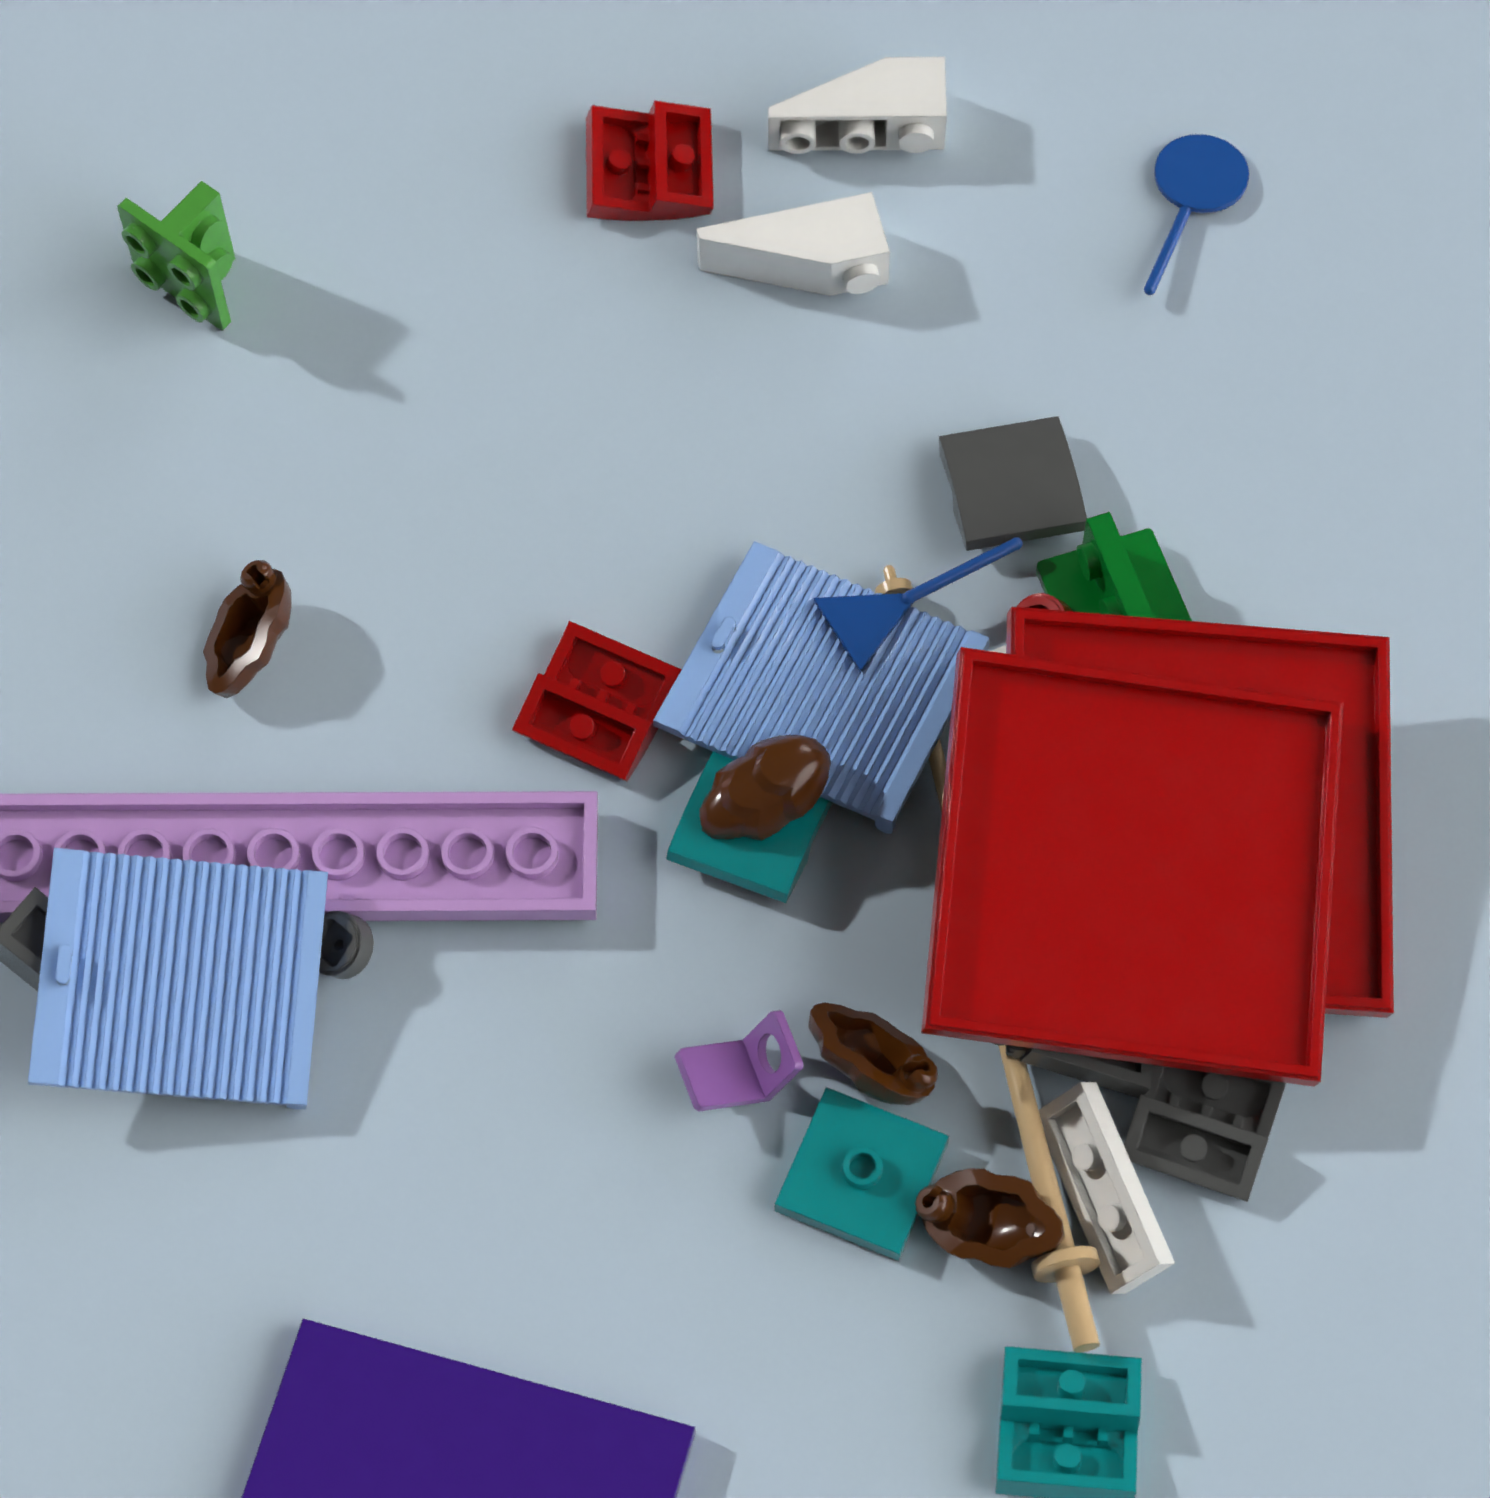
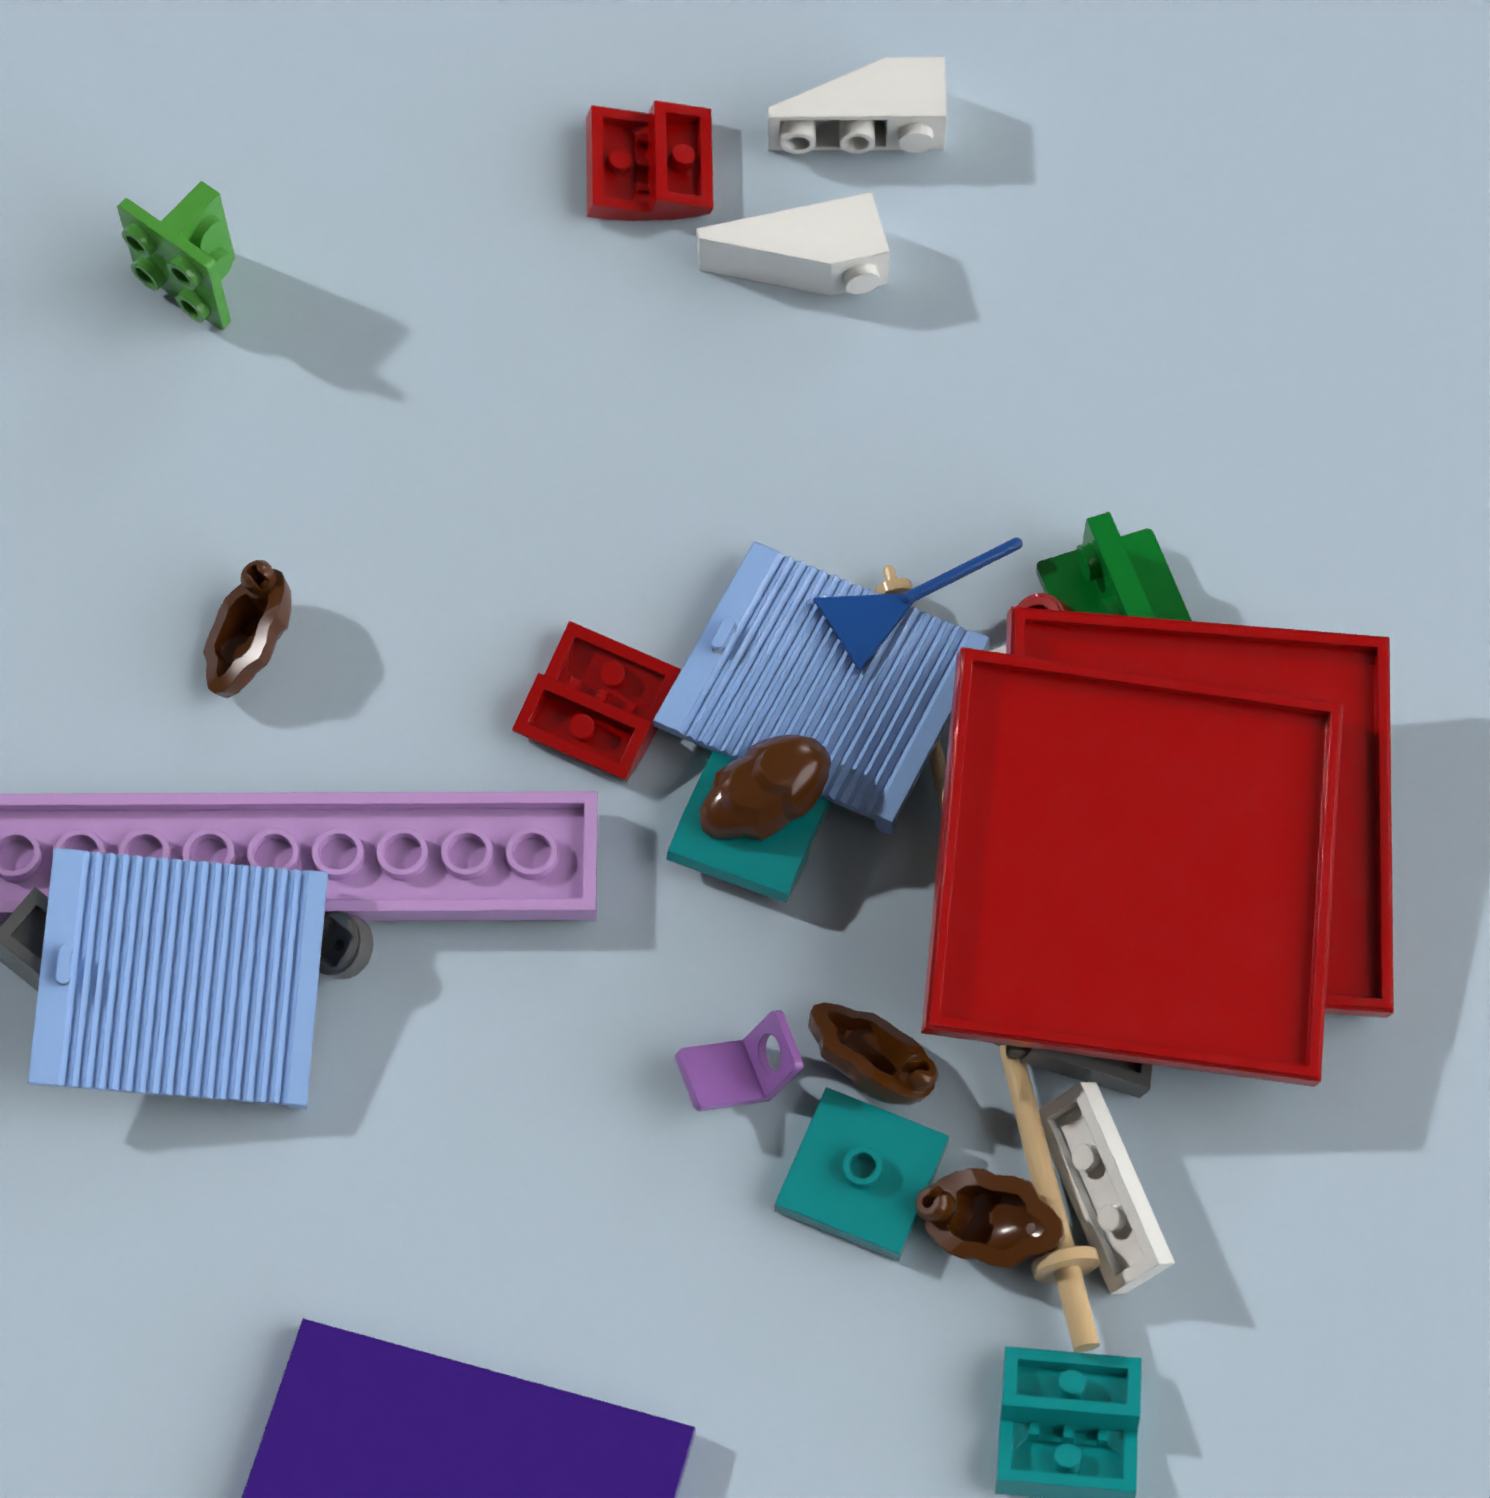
(1013, 483): dark grey slope -> none
(1199, 177): blue piece -> none
(1204, 1127): dark grey slope -> none

